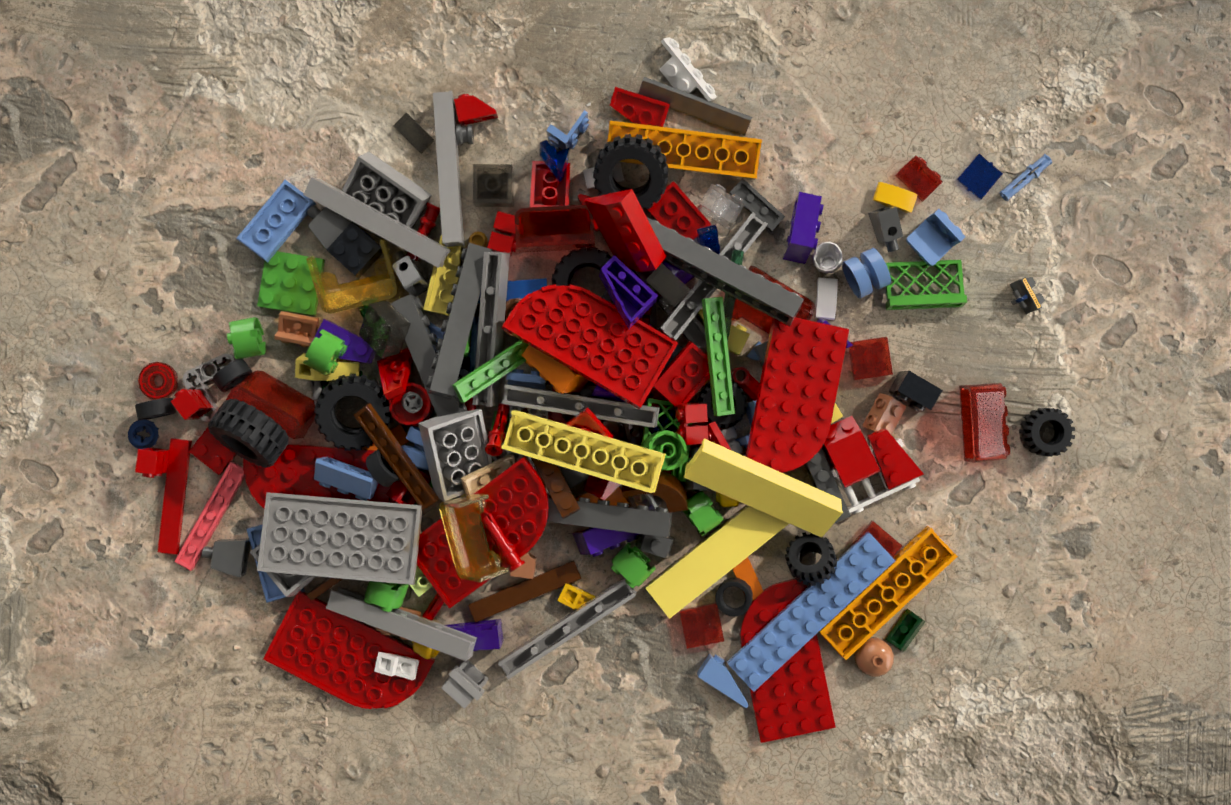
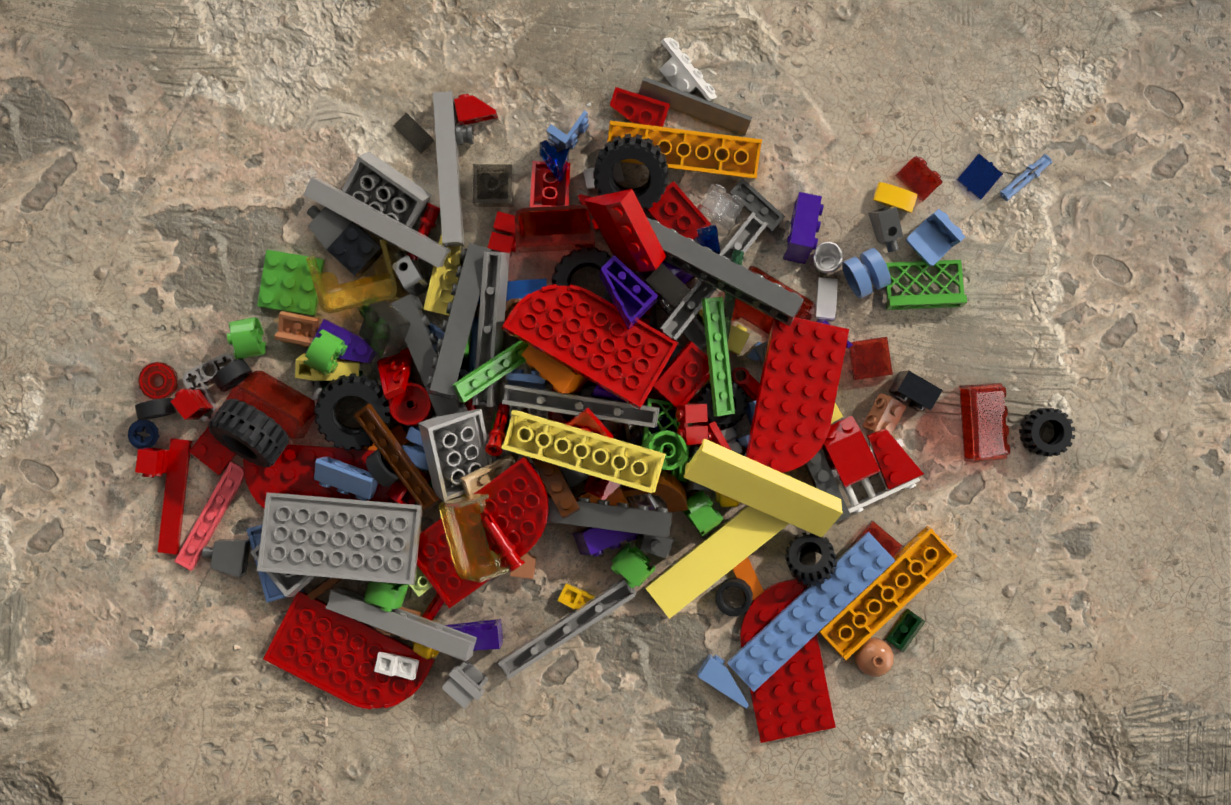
(276, 221): medium blue tile -> none
(414, 404): dark grey wheel -> none
(478, 238): pearl gold plate -> none
(524, 591): reddish brown tile -> none
(701, 625): clear red plate -> none
(1025, 296): dark grey hips -> none

